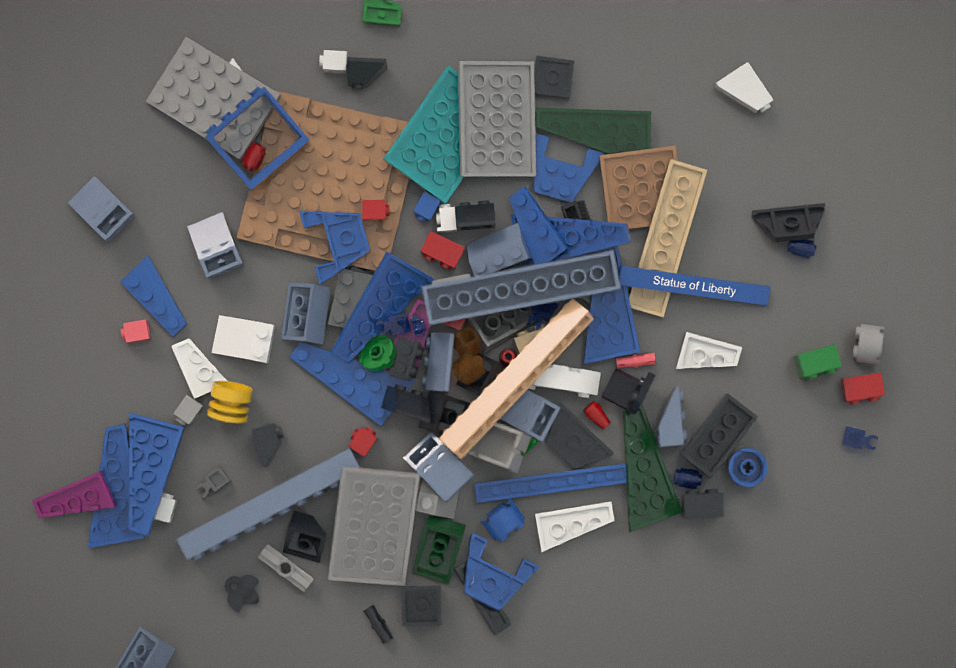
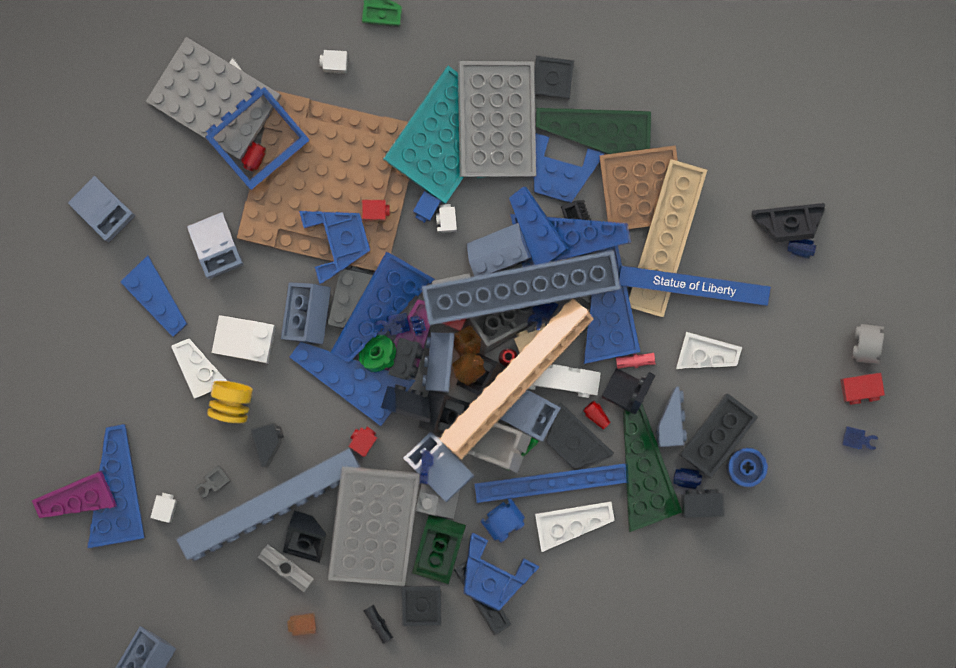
(136, 331): coral brick -> none
(150, 463): blue wing -> none
(188, 410): light grey brick -> none
(243, 594): black plate -> none
(302, 624): none -> clear orange brick
(364, 71): black slope -> none
(426, 462): none -> clear blue plate
(442, 250): red brick -> none
(475, 216): black slope -> none
(745, 89): white slope -> none
(817, 361): green brick -> none

